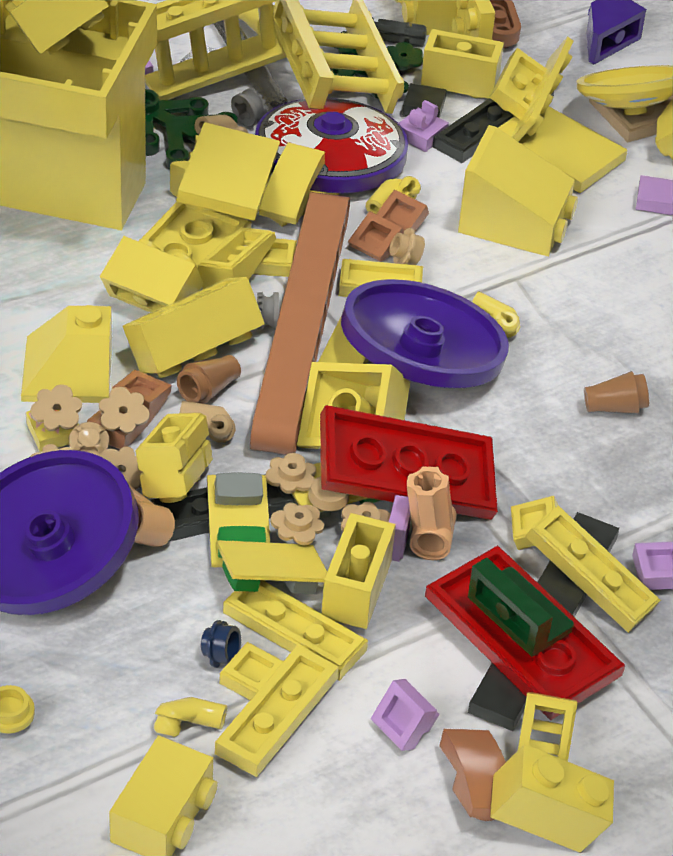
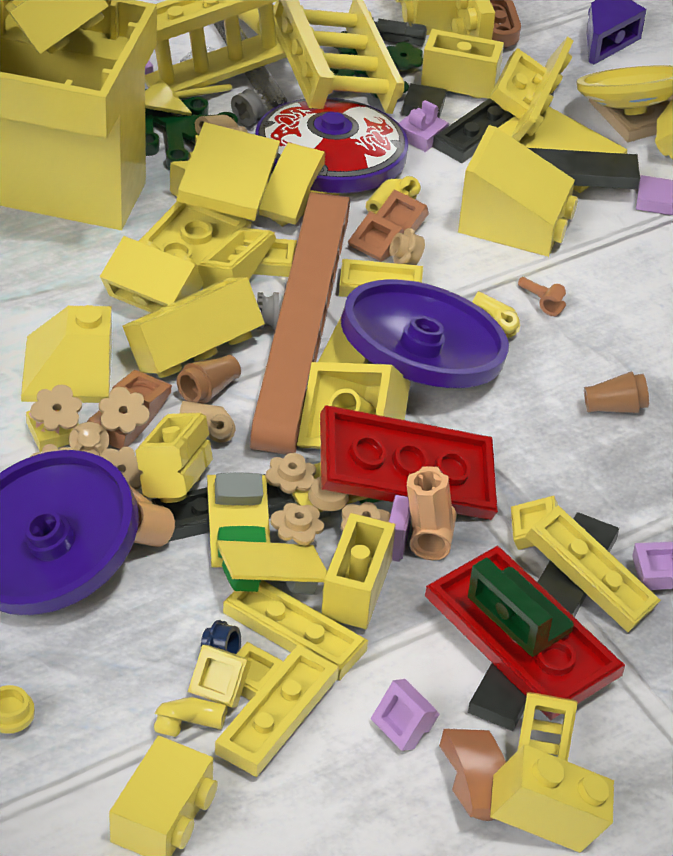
(162, 98): none -> light yellow piece
(219, 676): none -> light yellow tile
(551, 297): none -> nougat hand
(595, 168): none -> pearl dark grey tile

